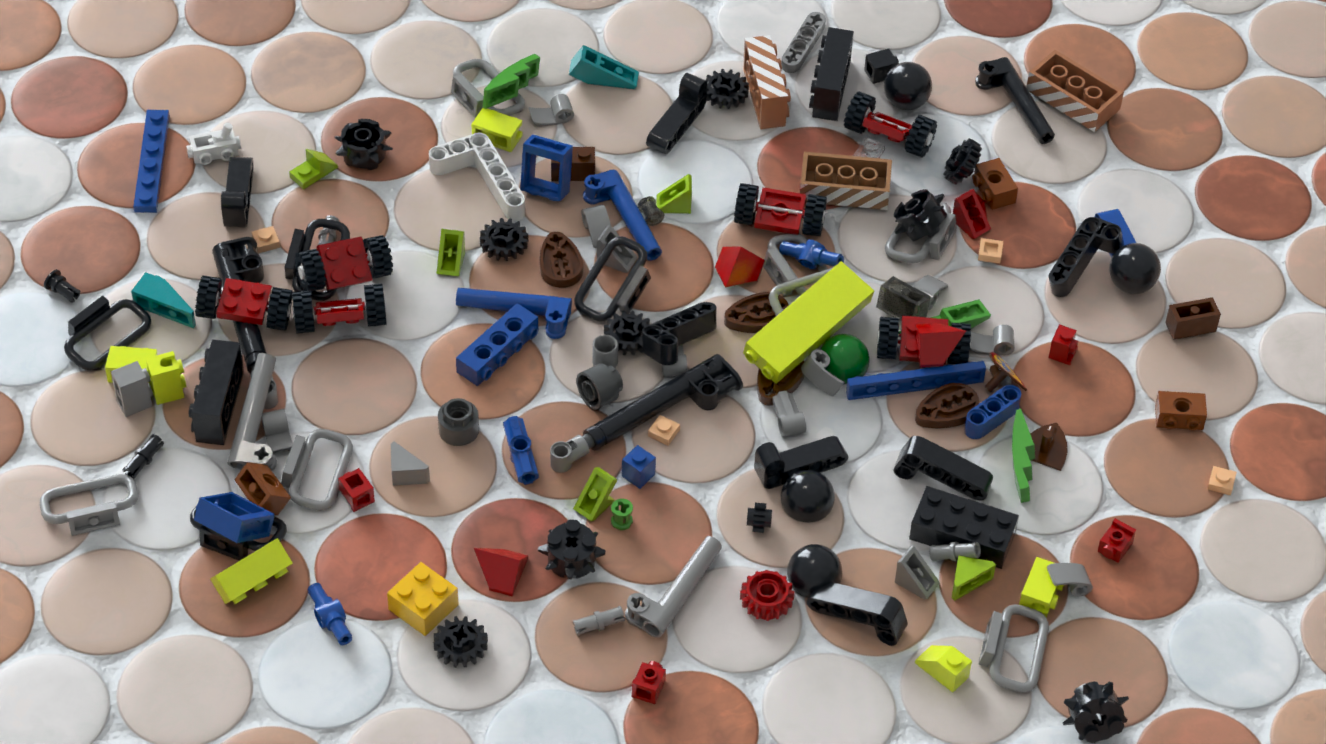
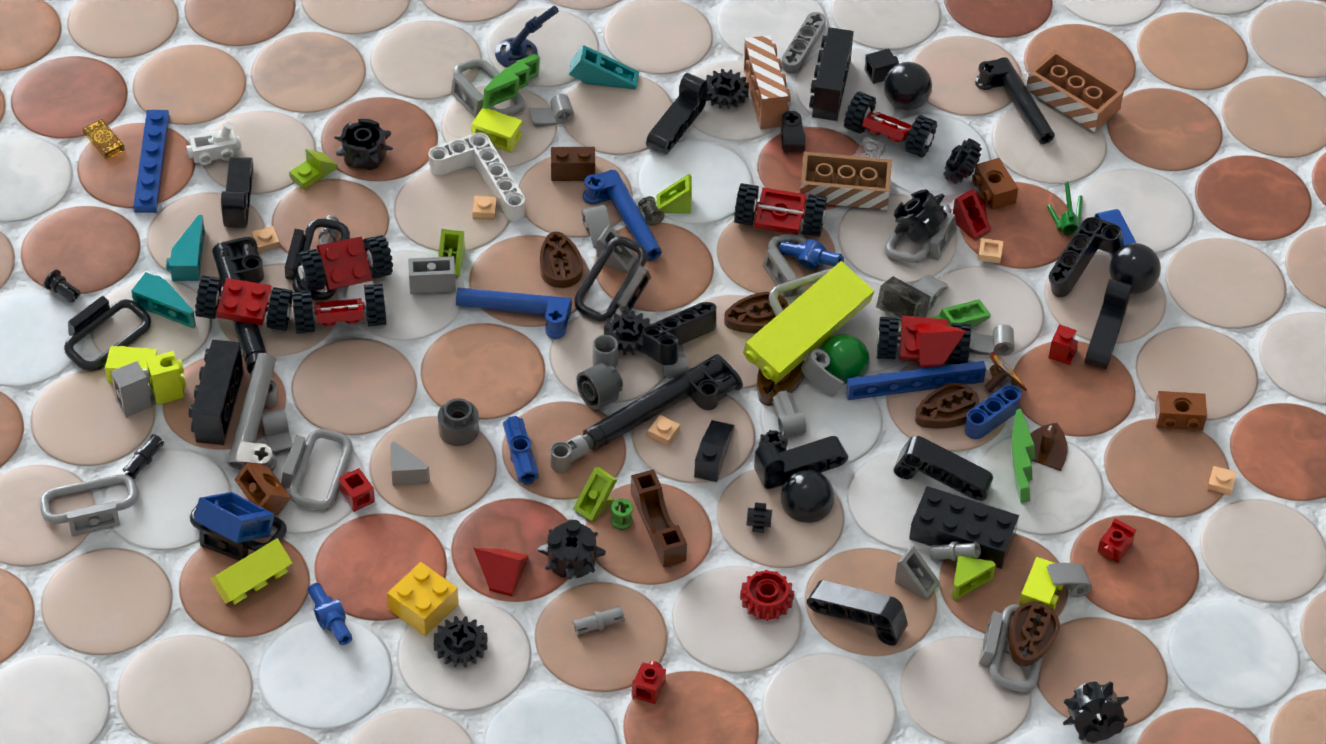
(103, 138): none -> tile
(187, 253): none -> teal slope
(431, 275): none -> light grey brick
(484, 207): none -> light nougat plate
(497, 344): blue brick -> none
(504, 239): black gear -> none
(517, 46): none -> dark blue dish
(551, 150): blue window -> none
(638, 466): blue brick -> none
(651, 505): none -> reddish brown arch
(655, 616): light grey axle -> none
(713, 450): none -> black slope
(738, 266): red slope -> none
(774, 437): none -> black gear
(792, 132): none -> black piece
(813, 568): black piece -> none
(945, 665): neon yellow slope -> none
(1043, 637): none -> reddish brown piece
(1069, 221): none -> green plant
(1108, 324): none -> black beam
(1193, 318): reddish brown brick -> none

